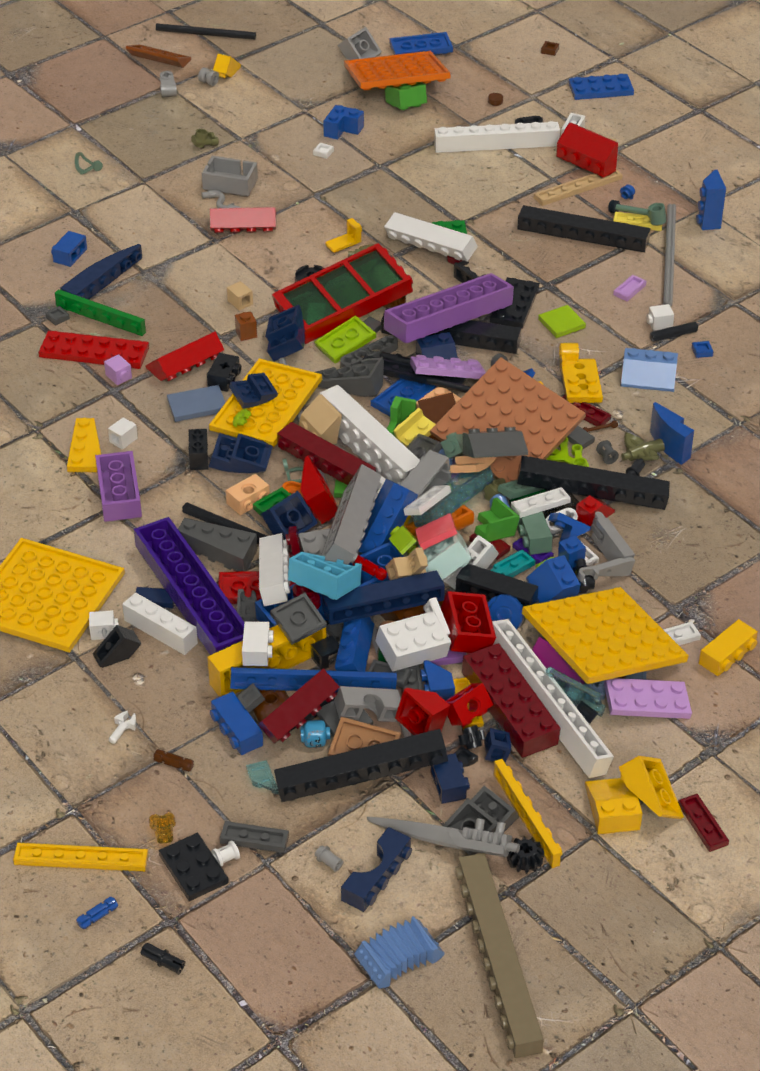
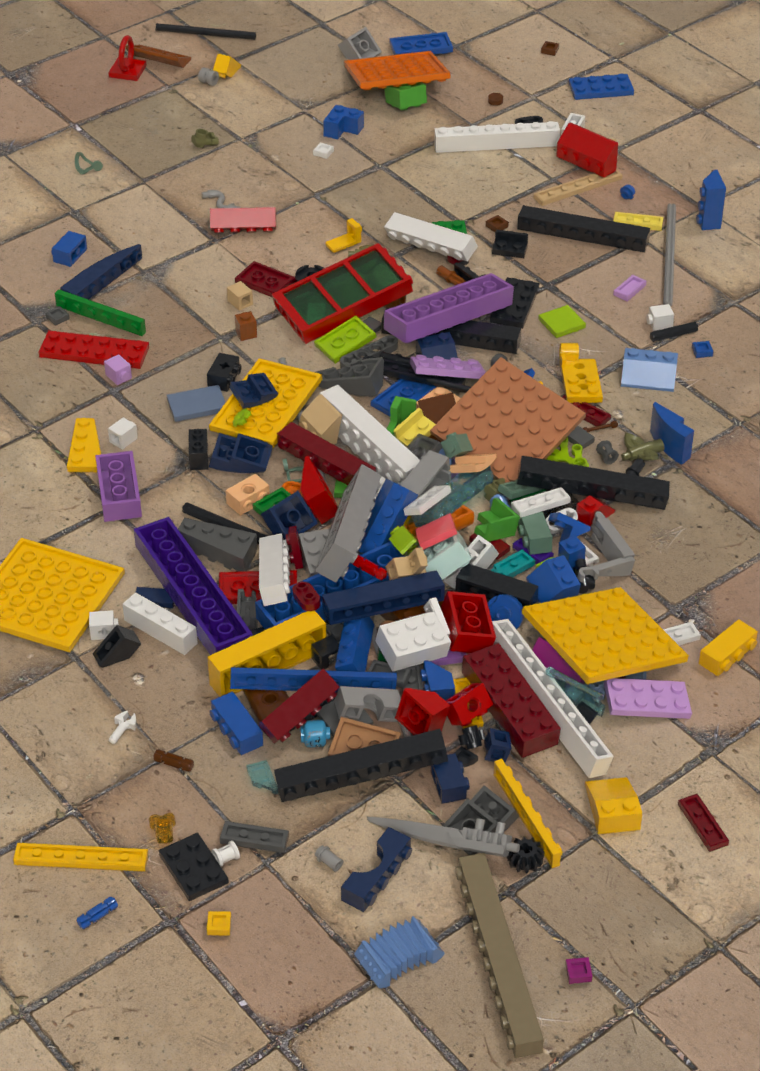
(127, 67): none -> red tile
(162, 958): black axle -> none
(167, 85): light grey piece -> none
(185, 357): red slope -> none
(219, 923): none -> yellow plate
(225, 175): light grey piece -> none
(251, 697): dark grey plate -> none
(256, 643): white brick -> none
(264, 278): none -> dark red tile
(285, 333): dark blue slope -> none
(298, 618): dark grey plate -> none
(324, 576): medium azure wedge -> none
(449, 276): none -> dark orange axle
(494, 443): dark grey slope -> none
(497, 223): none -> reddish brown tile
(510, 244): none -> black bracket
(578, 970): none -> magenta plate
(650, 783): yellow slope -> none
(655, 211): sand green piece -> none

